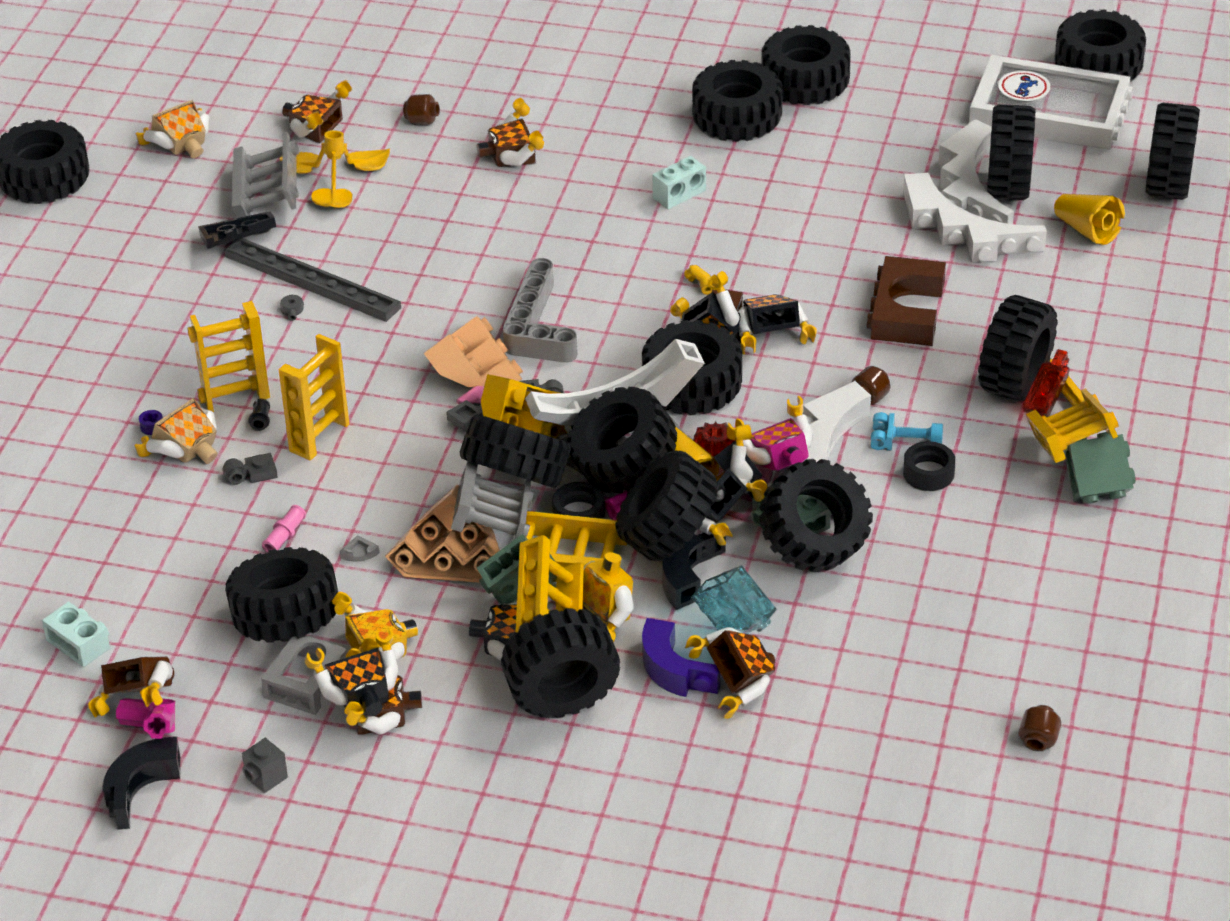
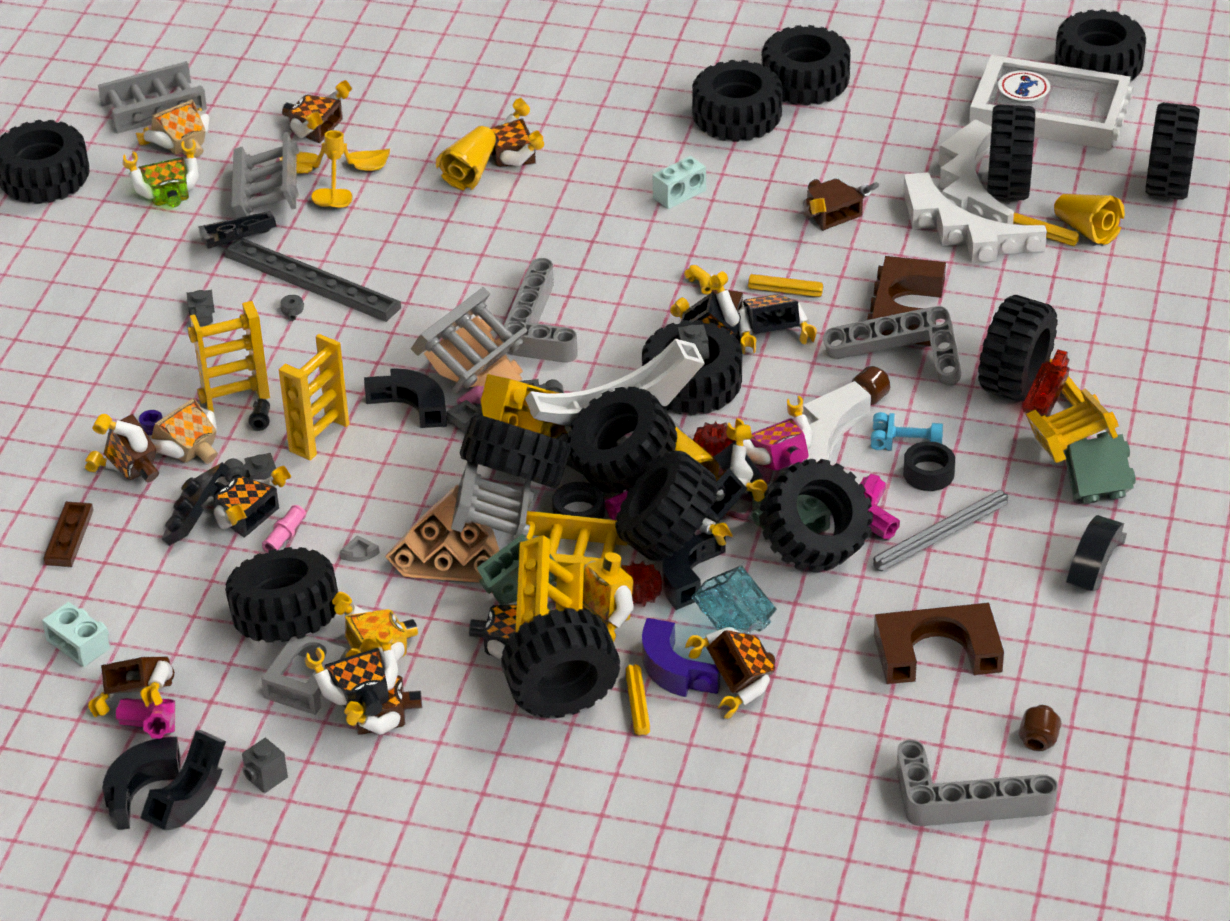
(68, 534): none -> reddish brown tile
(126, 449): none -> torso
(136, 86): none -> light grey fence
(166, 180): none -> torso
(188, 507): none -> black wing
(191, 788): none -> black arch
(202, 305): none -> dark grey plate
(247, 501): none -> torso
(412, 389): none -> black arch
(421, 109): reddish brown head -> none
(461, 316): none -> light grey fence
(467, 158): none -> yellow cone
(637, 700): none -> yellow axle
(646, 582): none -> clear red gear
(697, 335): none -> dark grey plate
(785, 285): none -> yellow axle
(835, 202): none -> reddish brown torso
(883, 523): none -> dark pink piece
(901, 336): none -> light grey beam
(940, 530): none -> axle
(966, 624): none -> reddish brown arch
(968, 800): none -> light grey beam
(1053, 231): none -> yellow axle
(1094, 552): none -> black arch

